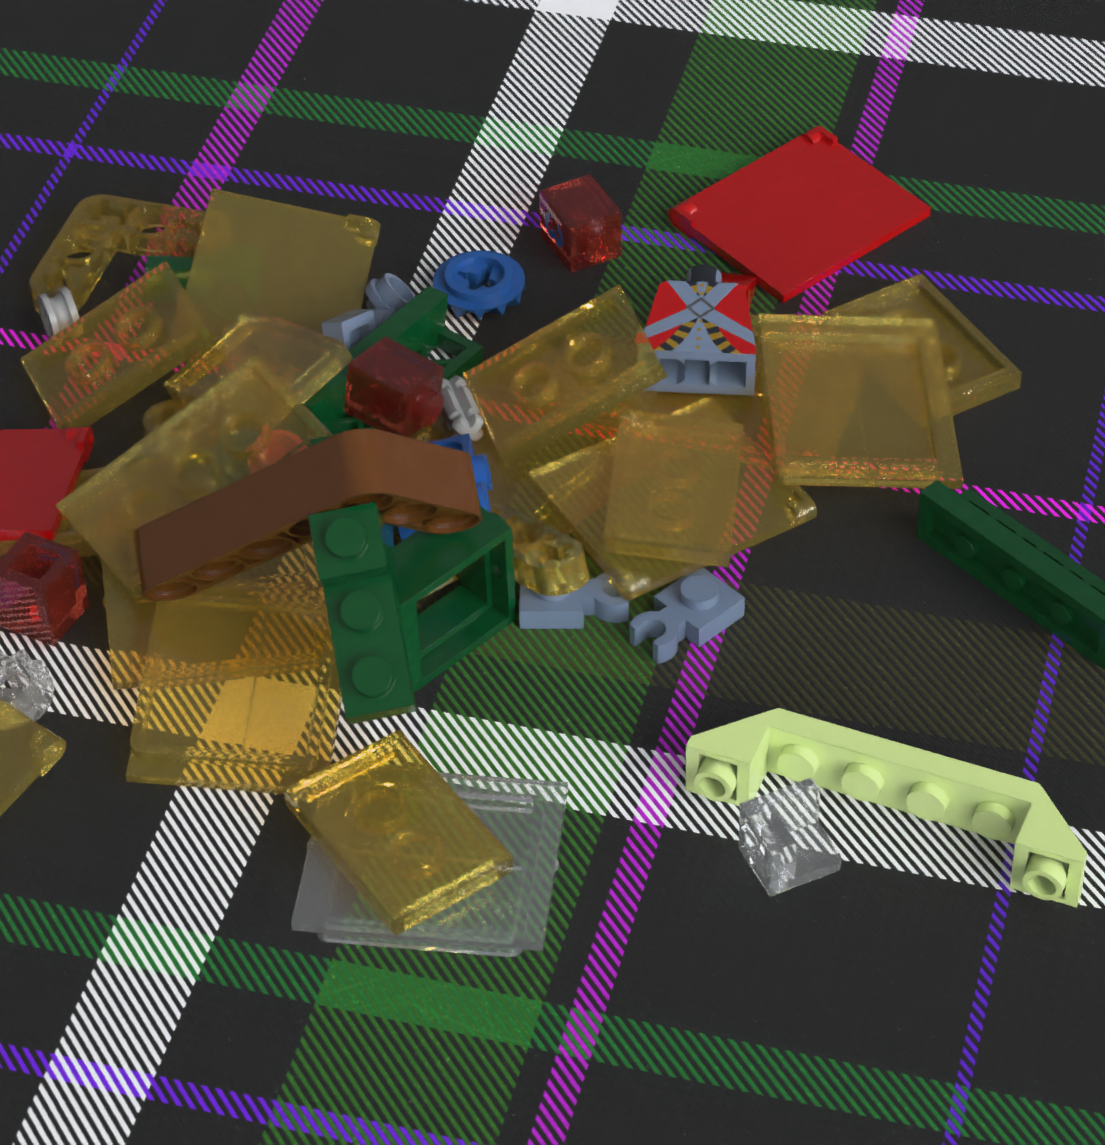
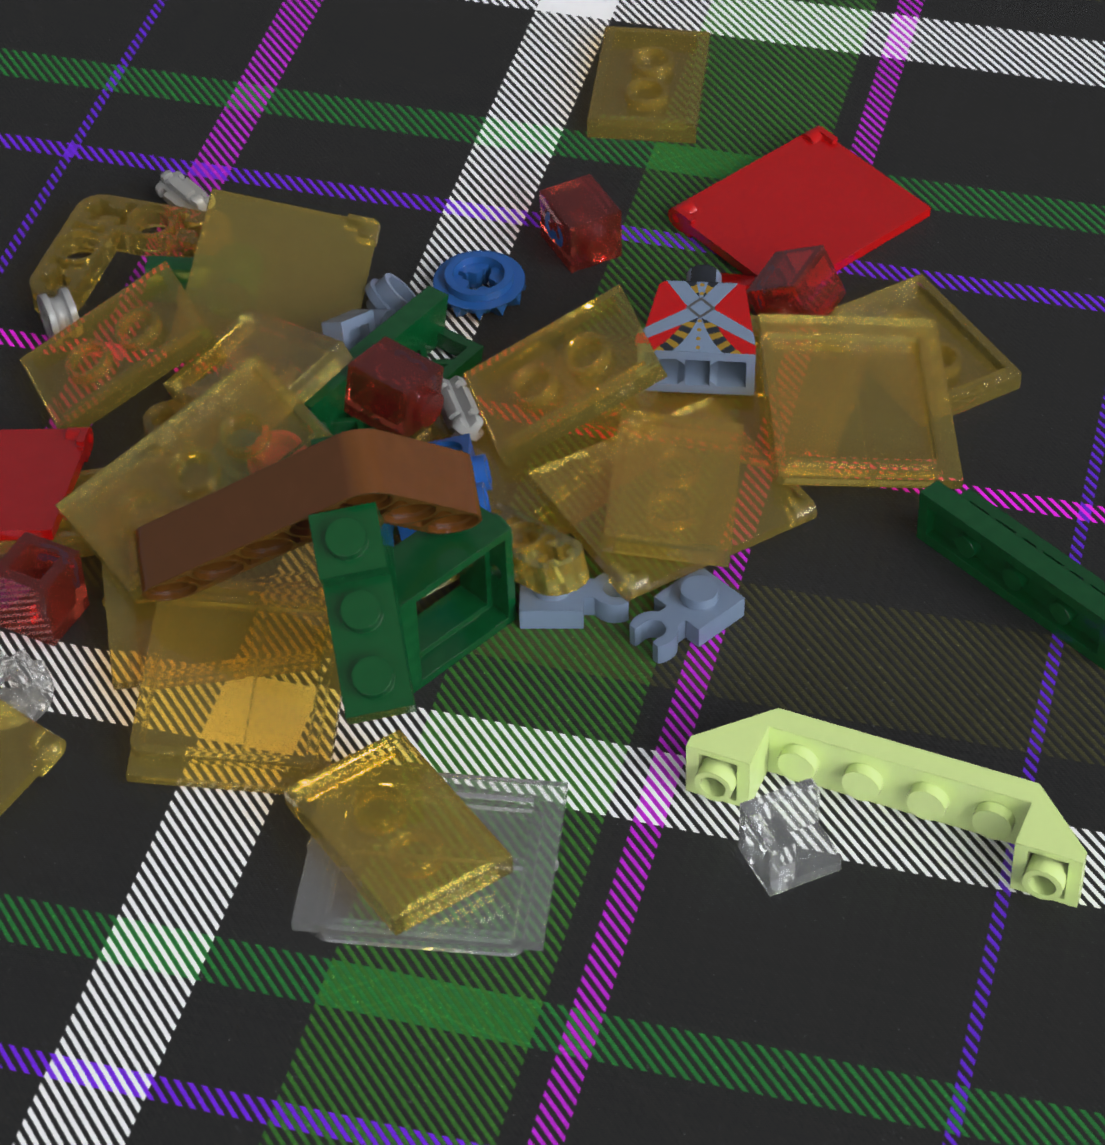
(181, 191): none -> light grey piece
(649, 84): none -> clear yellow tile
(797, 284): none -> clear red brick

